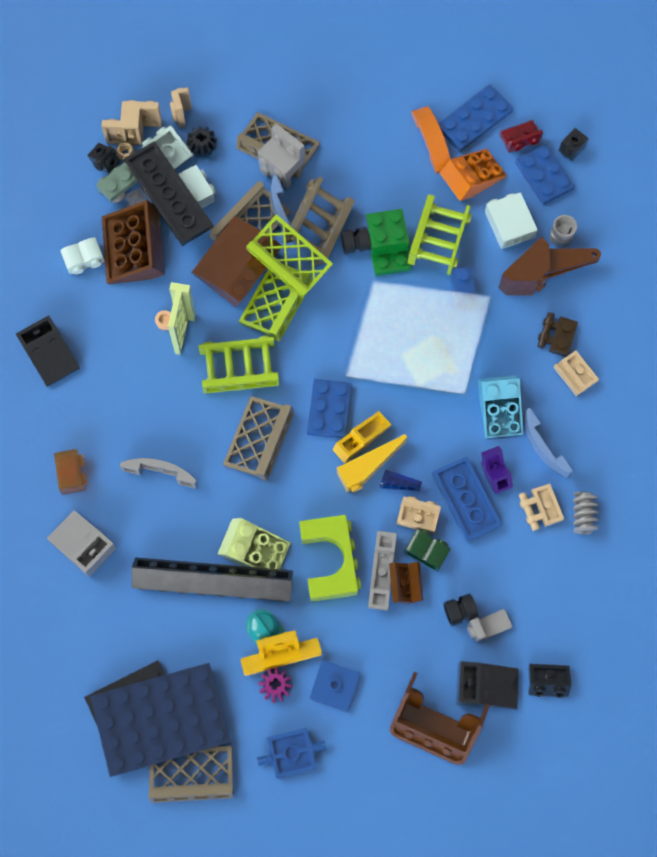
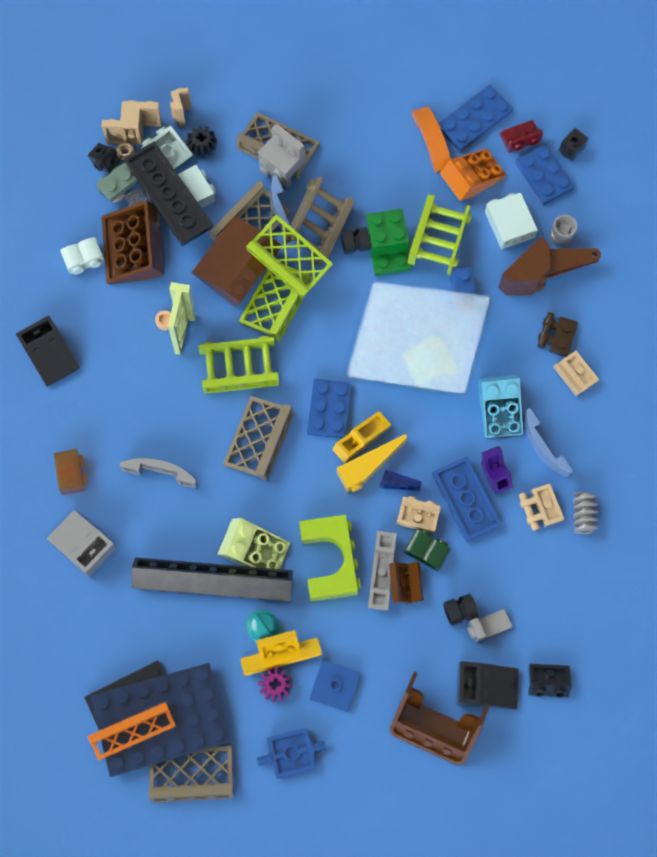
(129, 723): none -> orange fence

